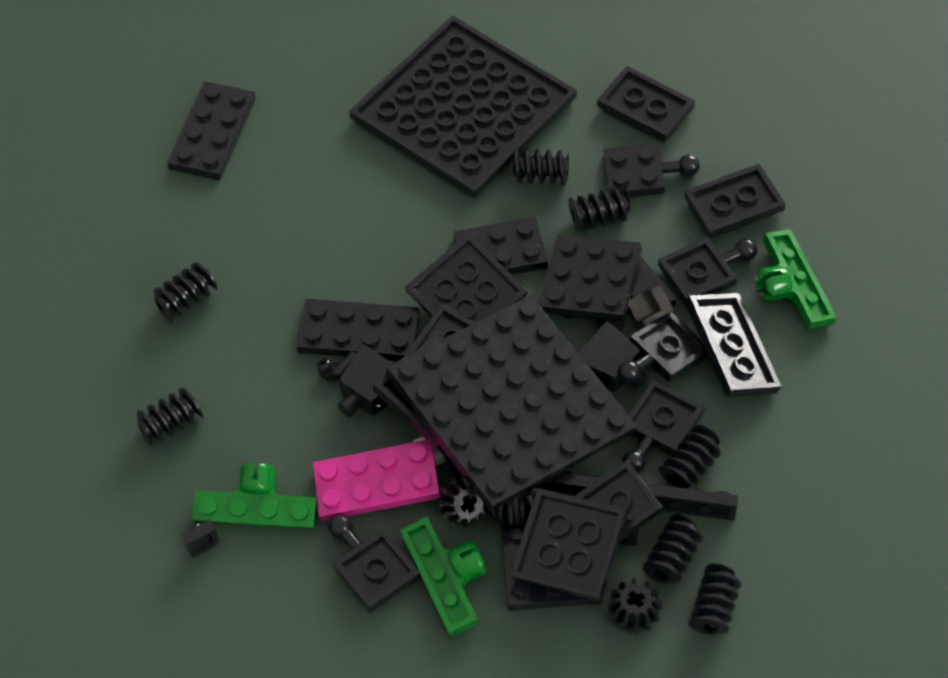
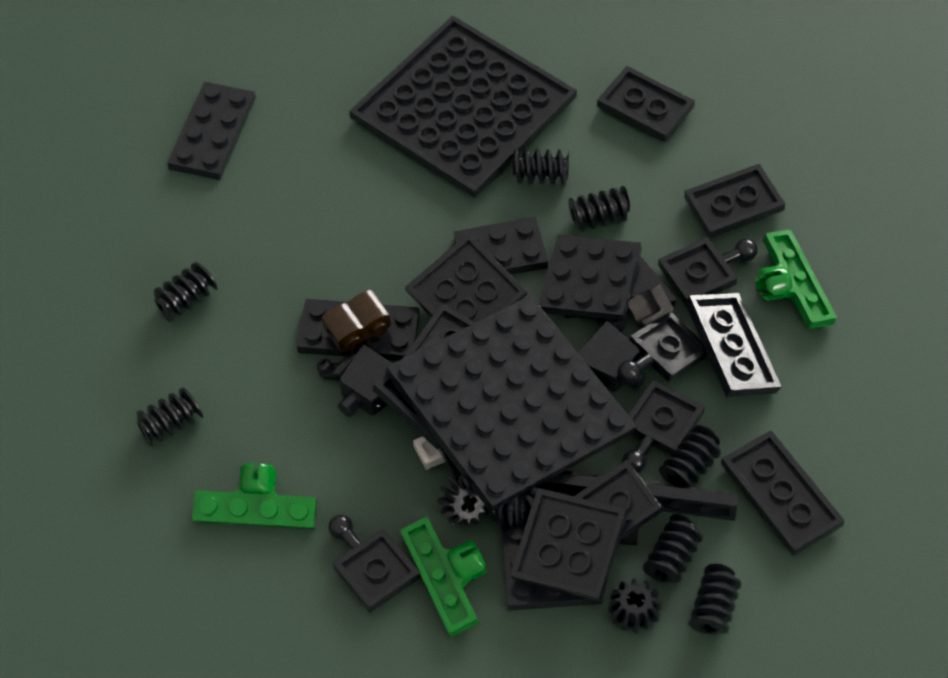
(201, 538): black plate -> none
(356, 321): none -> dark brown brick
(376, 480): dark pink plate -> none
(641, 169): black plate -> none
(782, 492): none -> black plate

